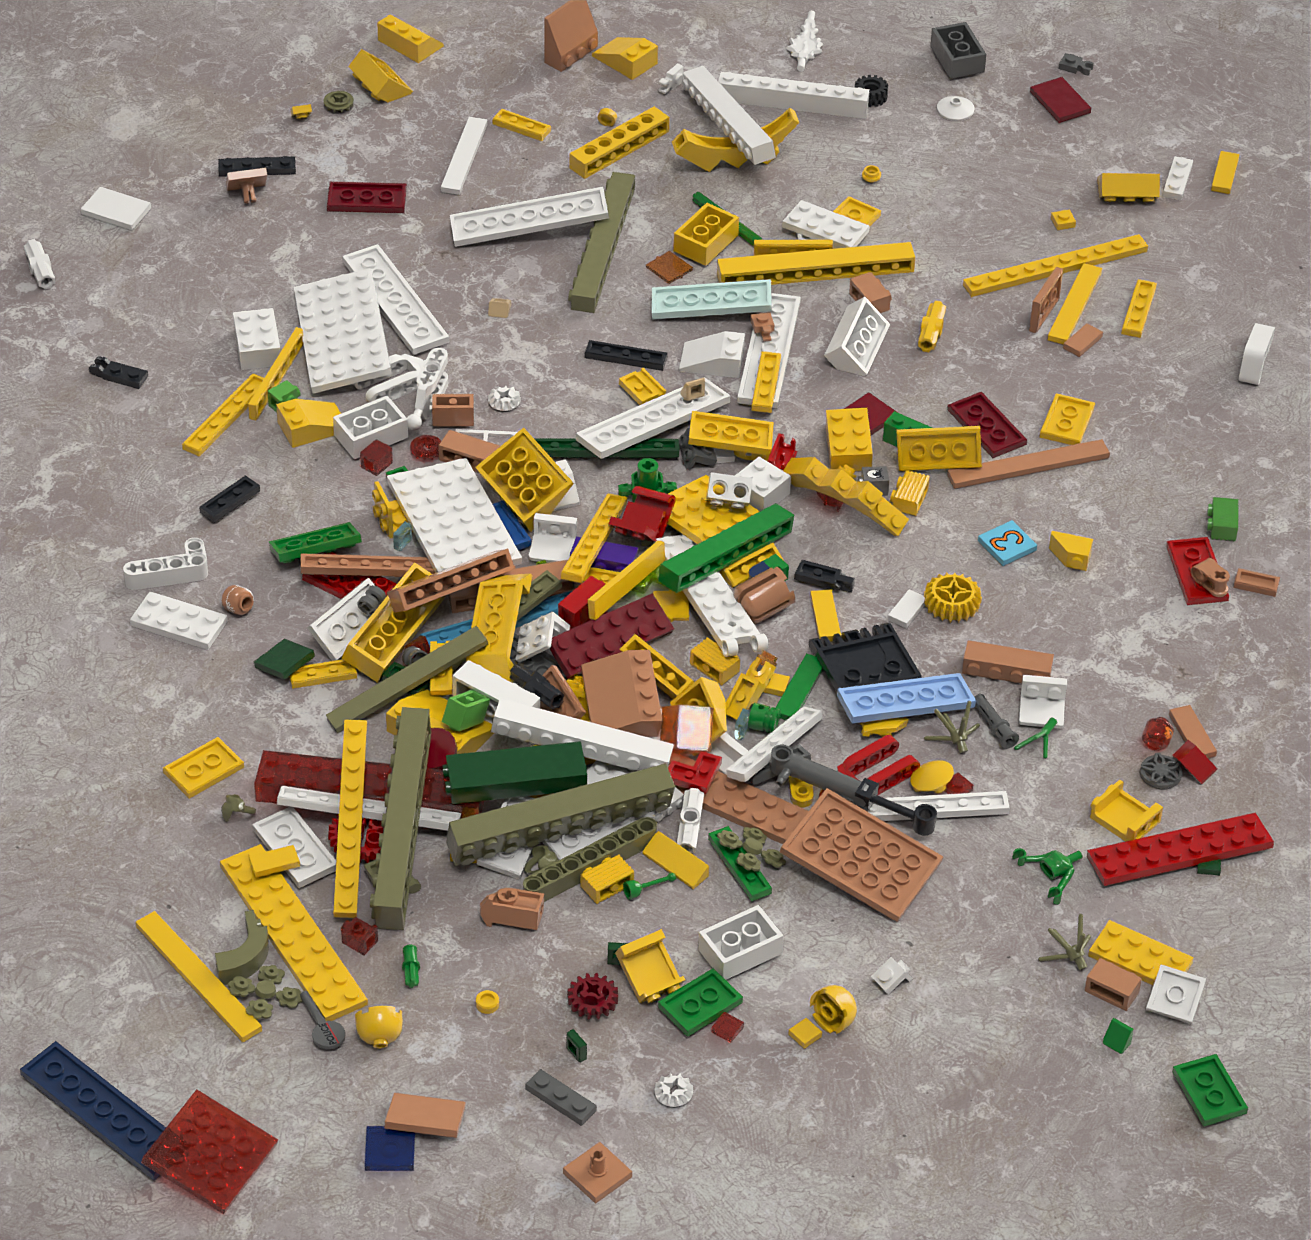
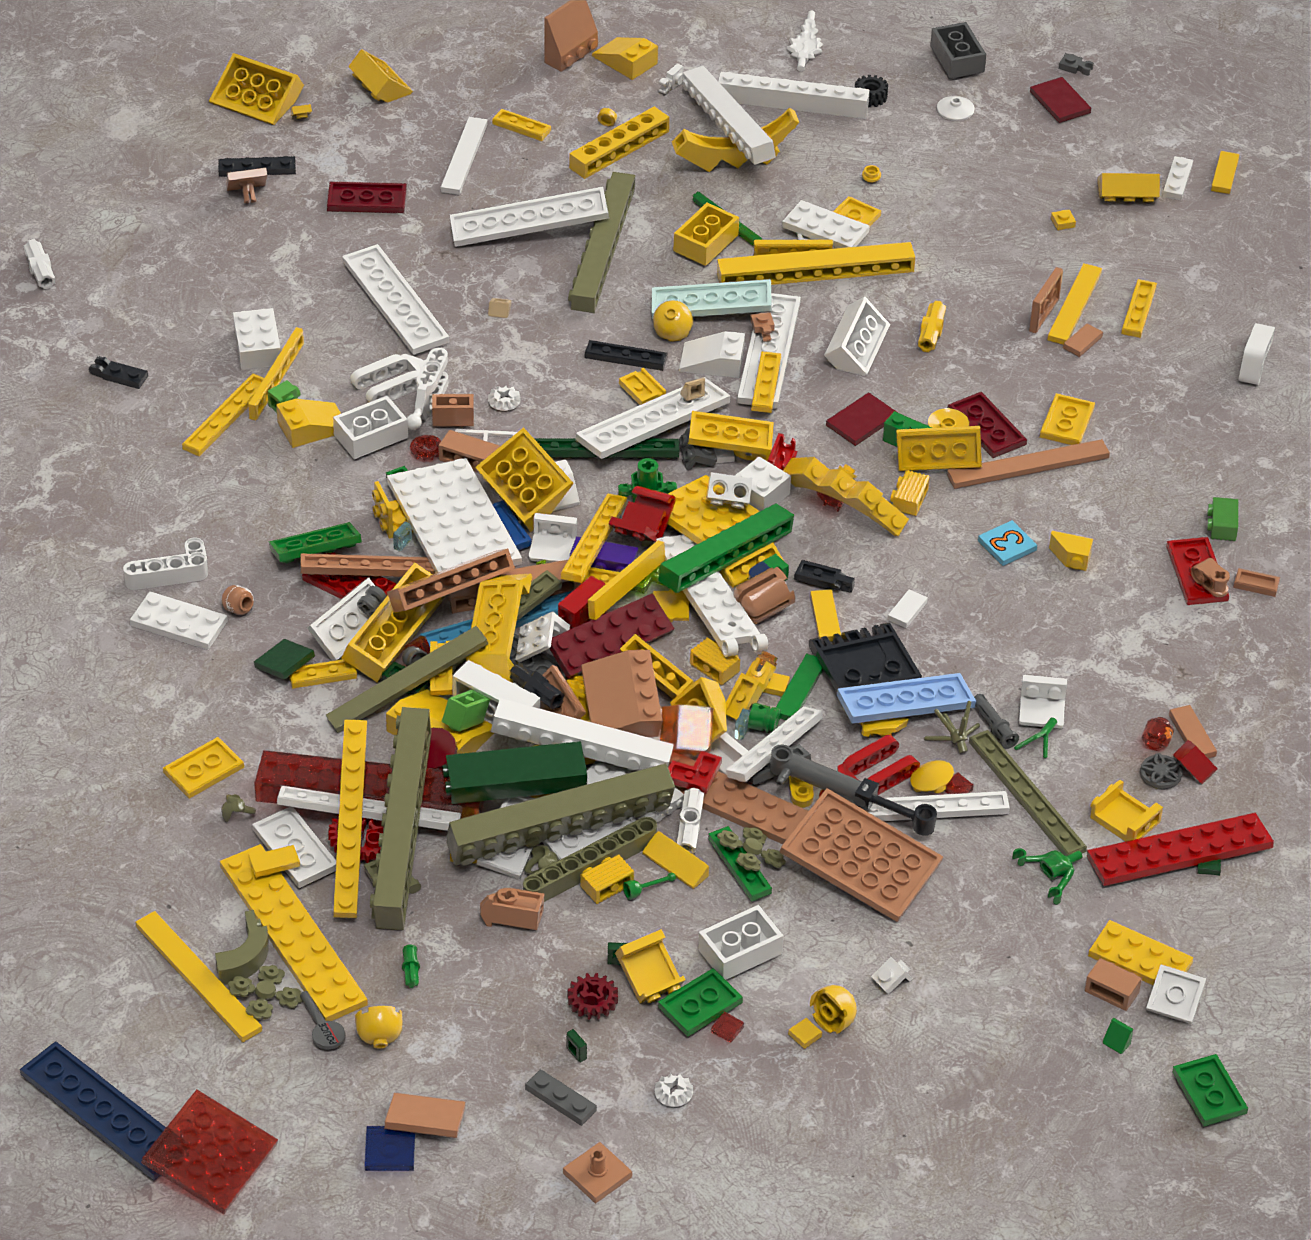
(116, 208): white tile -> none
(229, 499): black plate -> none
(256, 89): none -> yellow slope
(338, 96): olive gear -> none
(342, 330): white plate -> none
(359, 935): clear red brick -> none
(376, 457): clear red brick -> none
(406, 39): yellow slope -> none
(487, 1002): yellow tile -> none
(669, 267): clear orange piece -> none
(672, 320): none -> yellow cylinder
(849, 438): yellow brick -> none
(871, 288): nougat brick -> none
(876, 476): flat silver brick -> none
(939, 597): yellow gear -> none
(947, 418): none -> yellow dish
(1005, 662): nougat brick -> none
(1027, 793): none -> olive tile
(1044, 267): yellow plate -> none
(1074, 952): olive plant -> none

